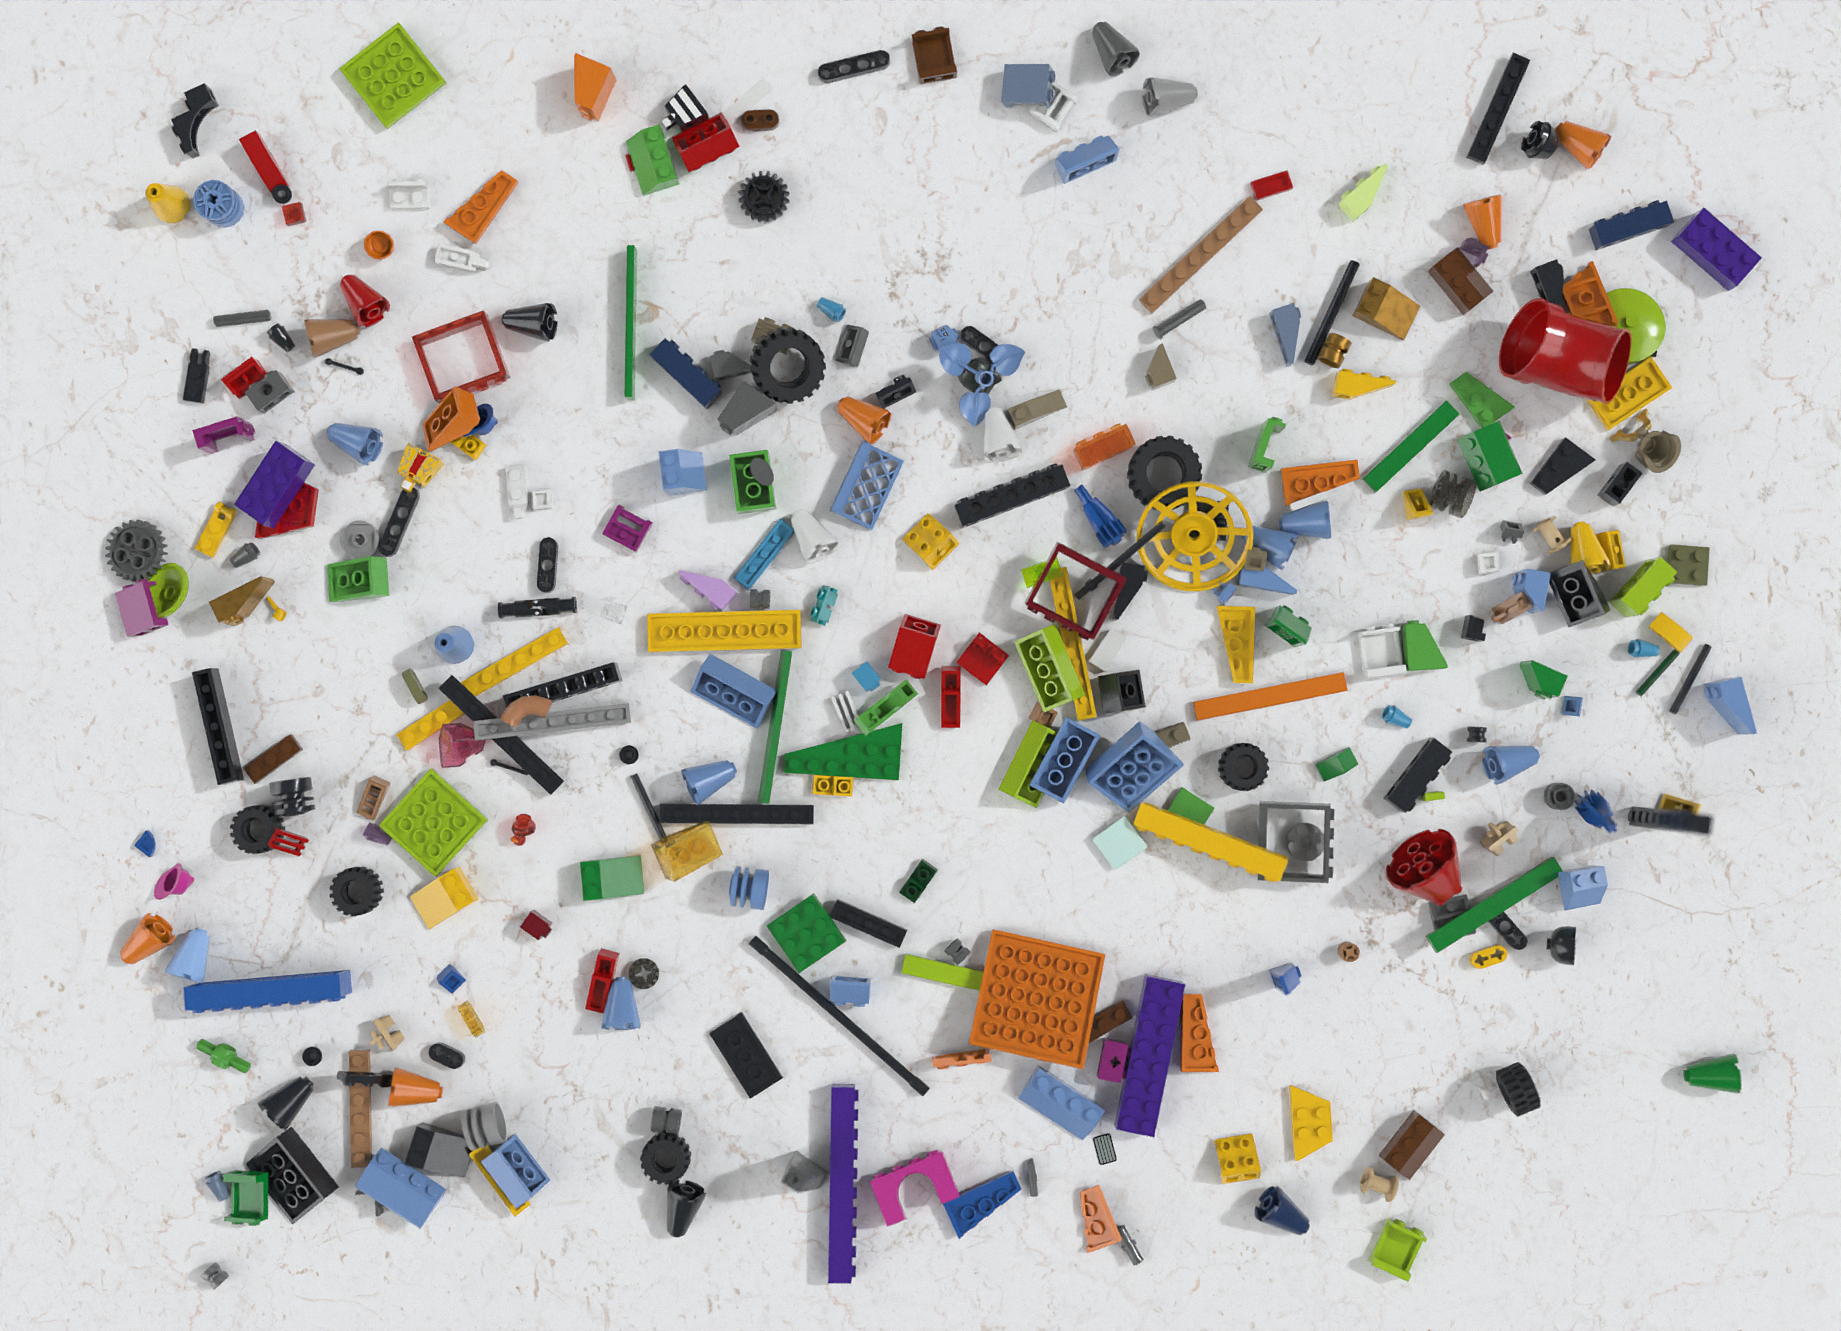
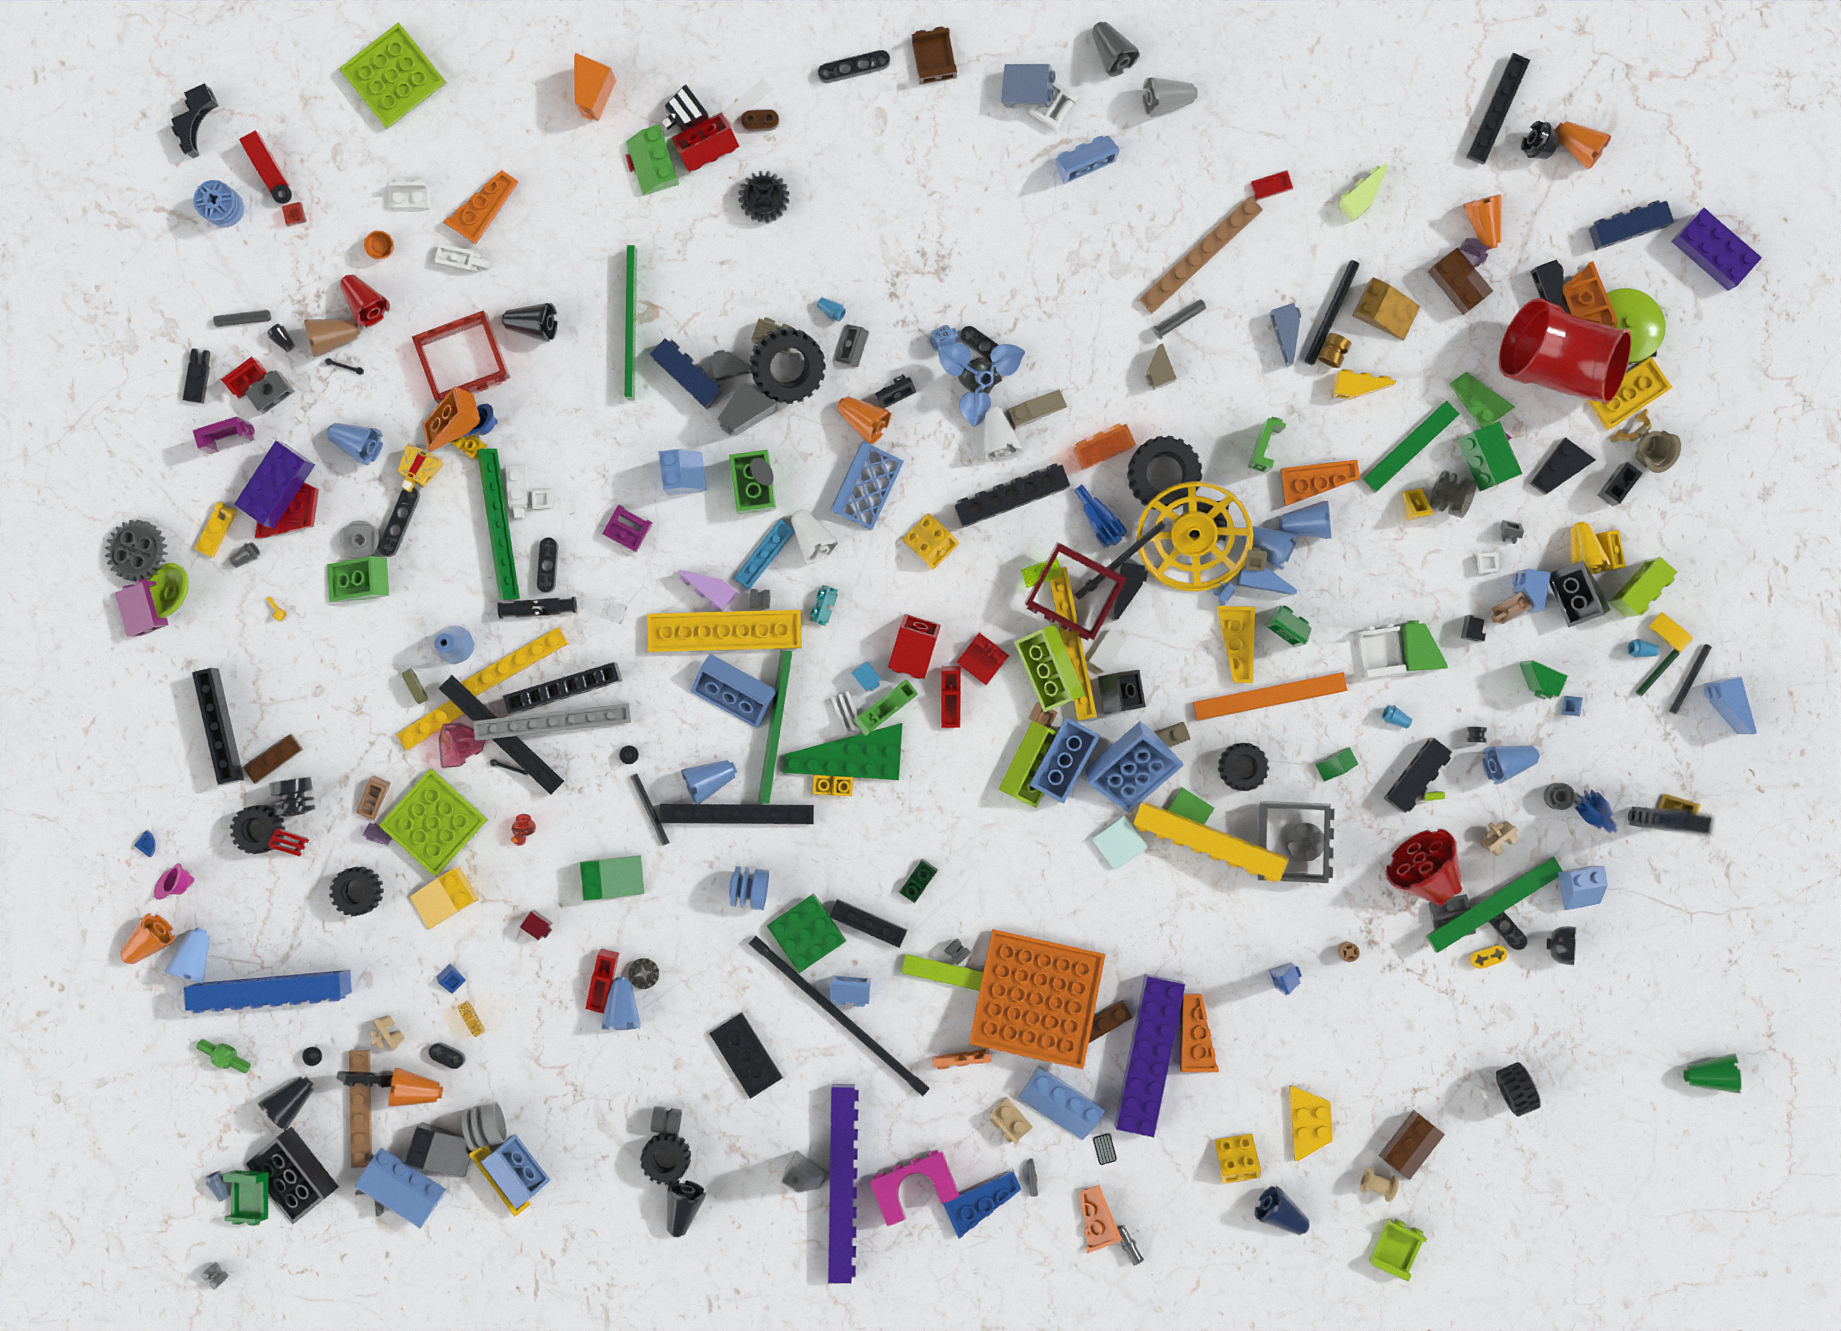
(168, 202): yellow cone -> none
(240, 602): pearl gold slope -> none
(498, 524): none -> green plate
(525, 706): nougat cylinder -> none
(686, 850): clear yellow slope -> none
(1010, 1121): none -> tan bracket
(1105, 1068): magenta brick -> none
(1308, 501): white tile -> none
(1551, 534): tan hose -> none
(1690, 564): olive plate -> none

